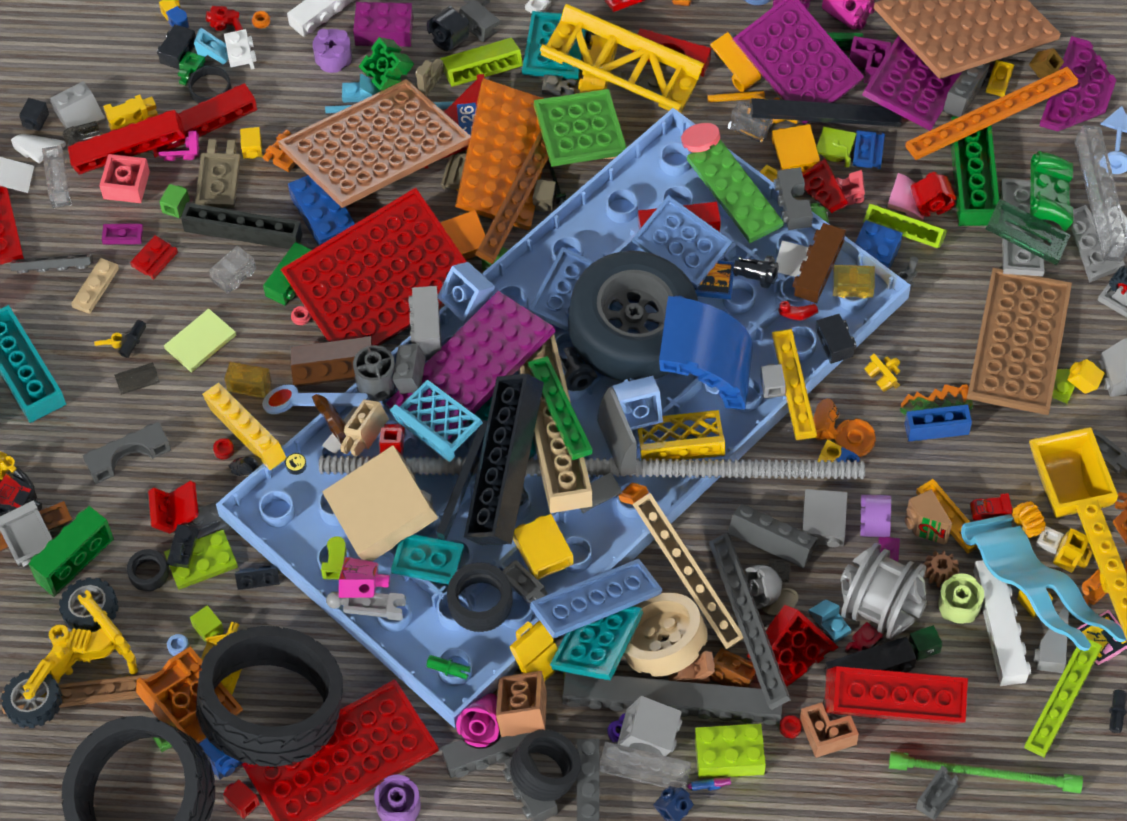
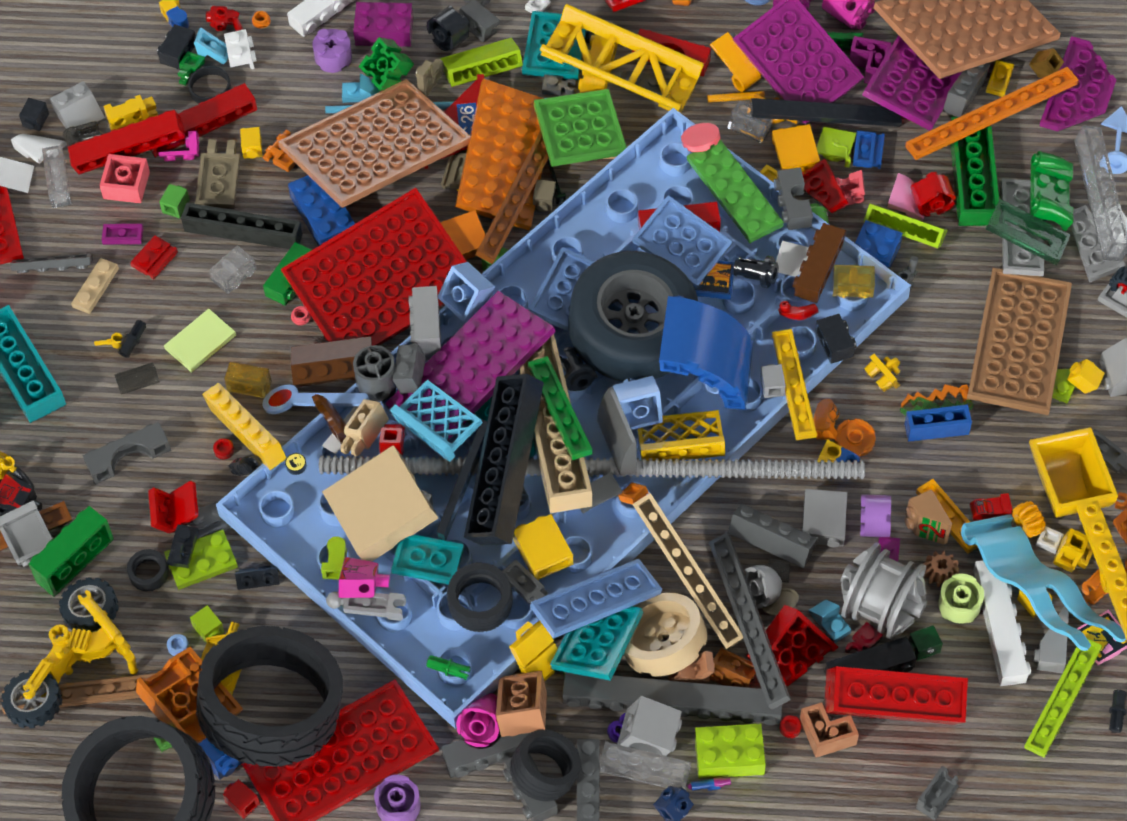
(1068, 783): bright green hose -> none

